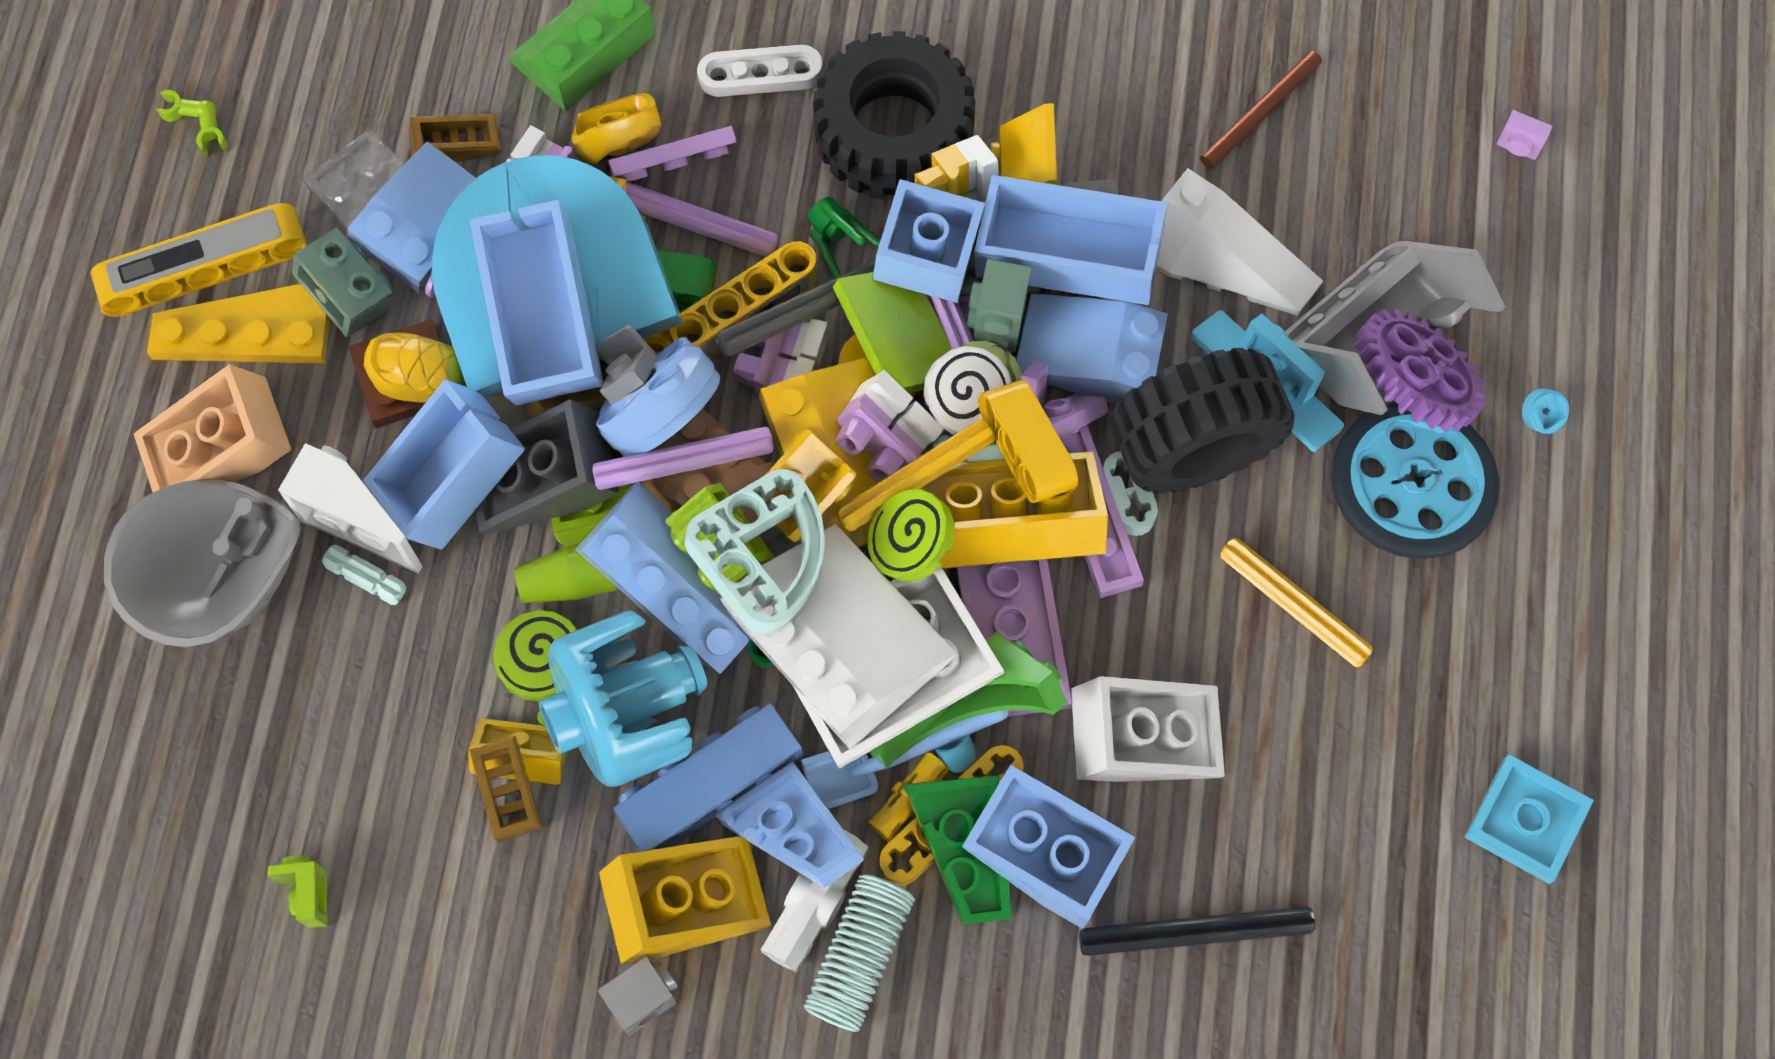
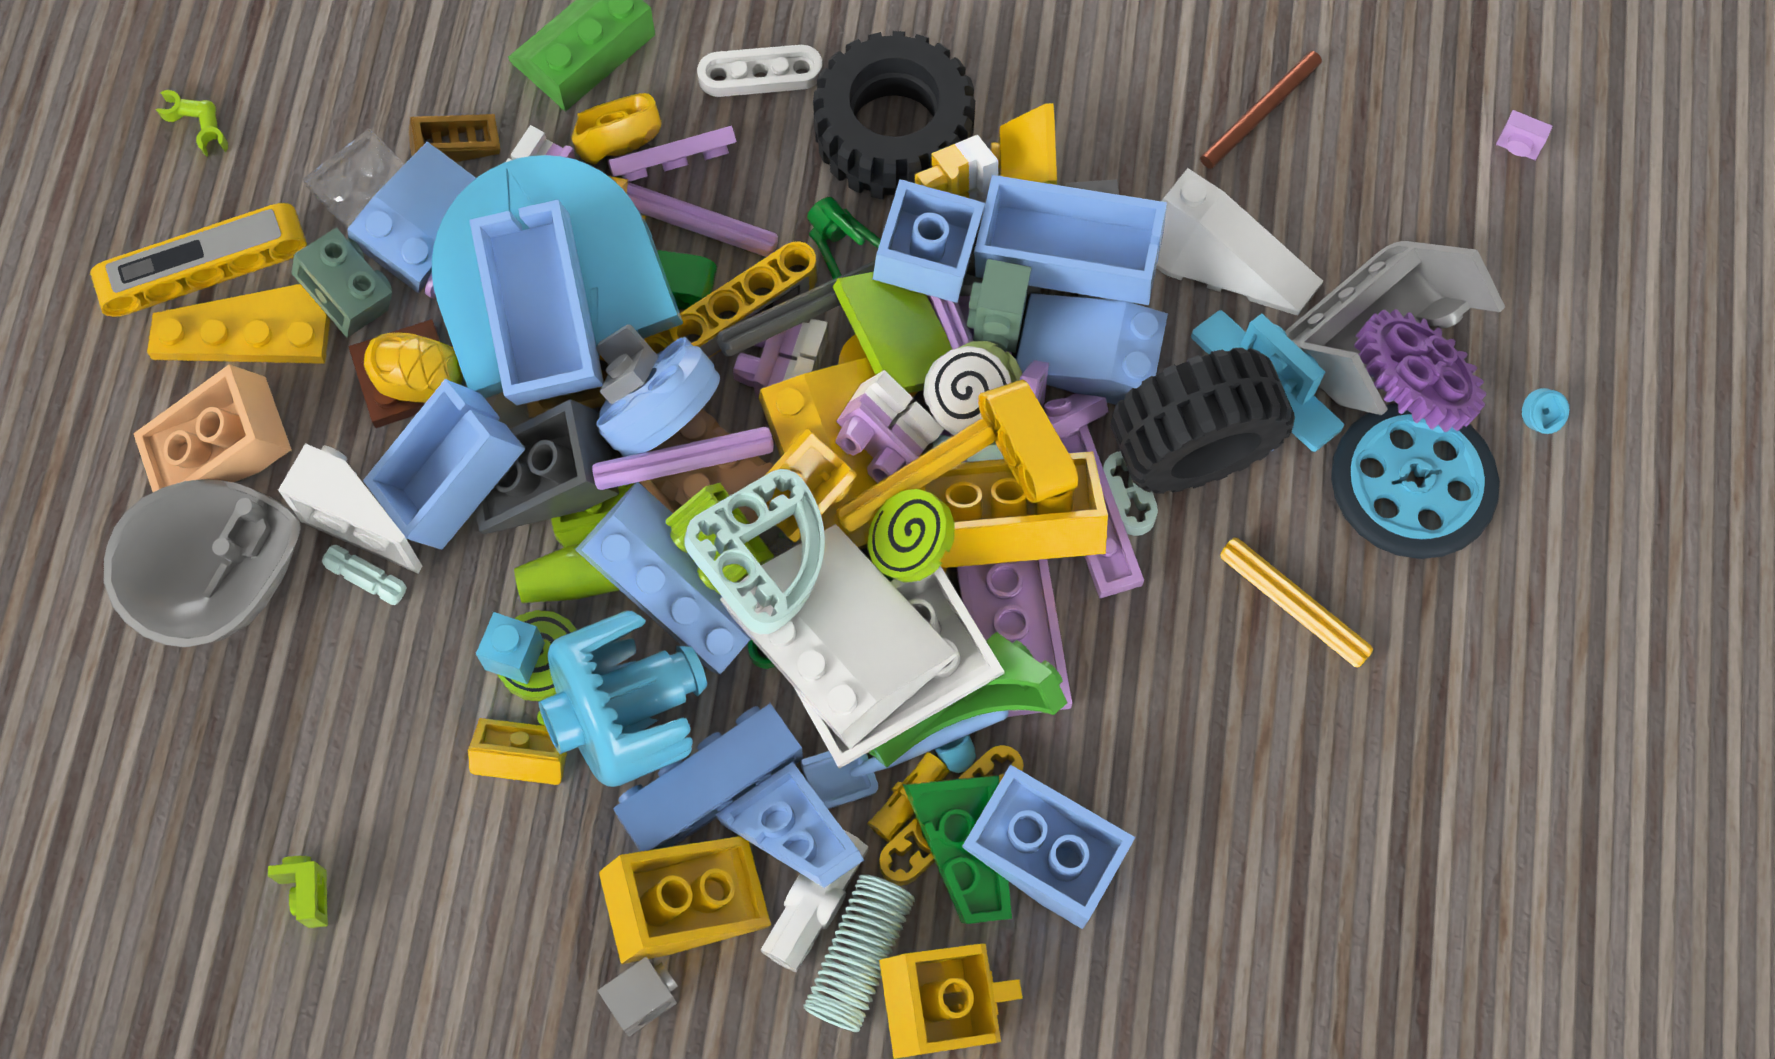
(494, 812): pearl gold slope -> none
(510, 648): none -> medium azure brick
(943, 1000): none -> yellow hinge
(1146, 730): white slope -> none
(1196, 931): black axle -> none
(1529, 819): medium azure plate -> none

